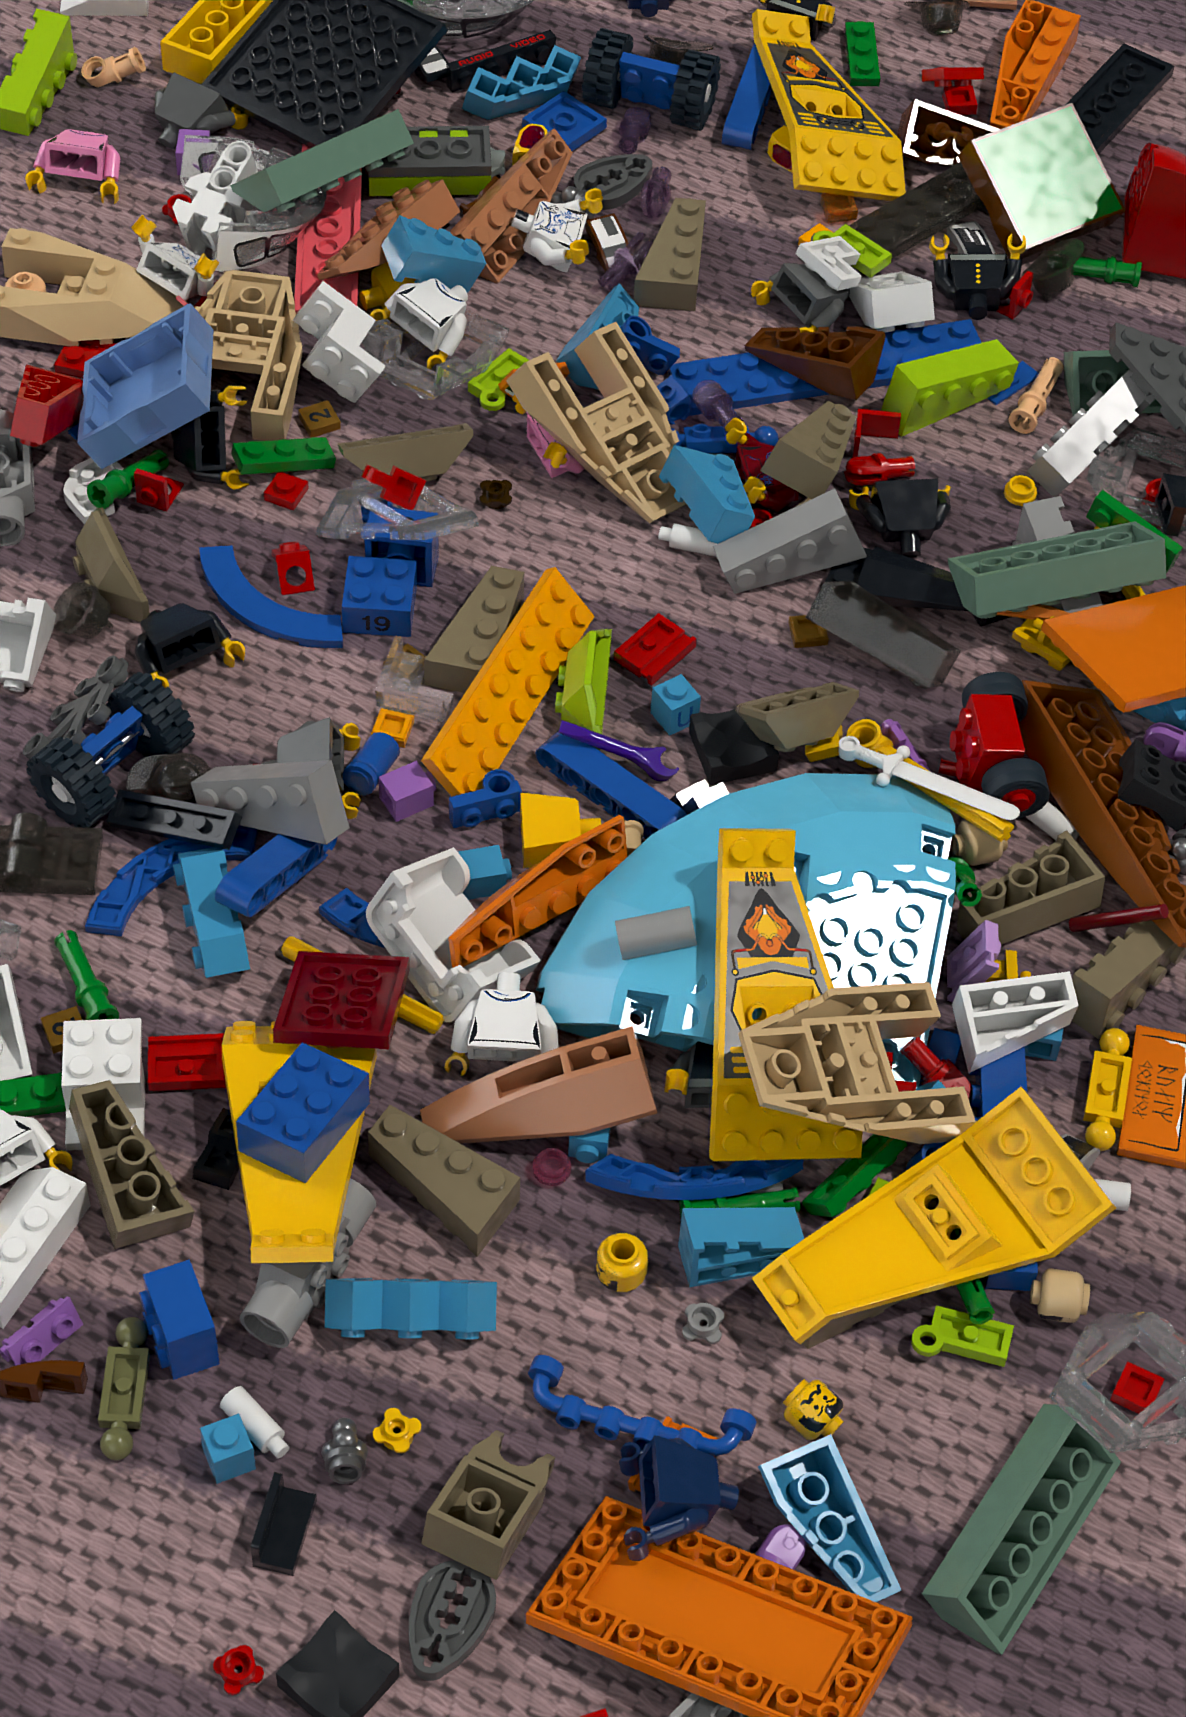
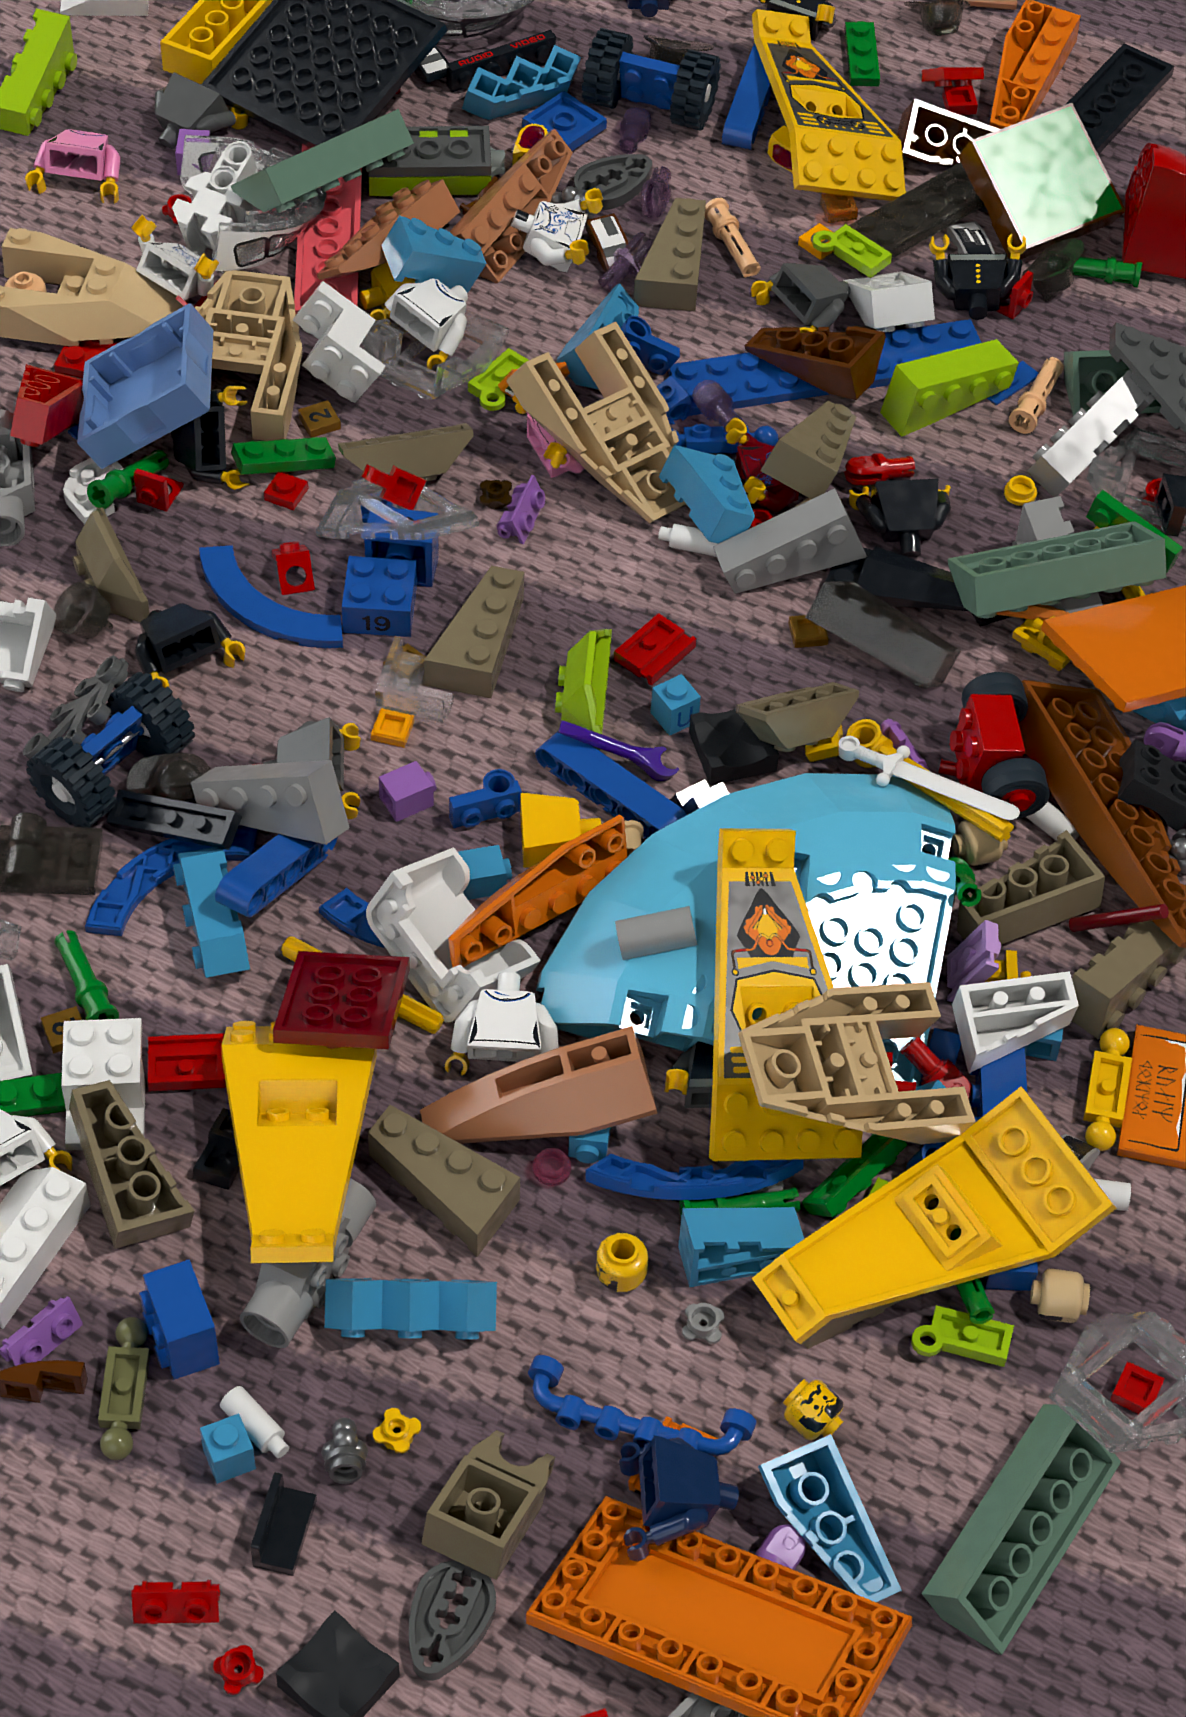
(113, 68): light nougat connector -> none
(163, 1604): none -> red hinge
(303, 1112): blue brick -> none
(370, 762): blue piece -> none
(508, 686): light orange plate -> none
(523, 511): none -> medium lavender hinge
(746, 261): none -> light nougat pin
(832, 261): white plate -> none
(875, 424): red bracket -> none
(941, 132): reddish brown piece -> none

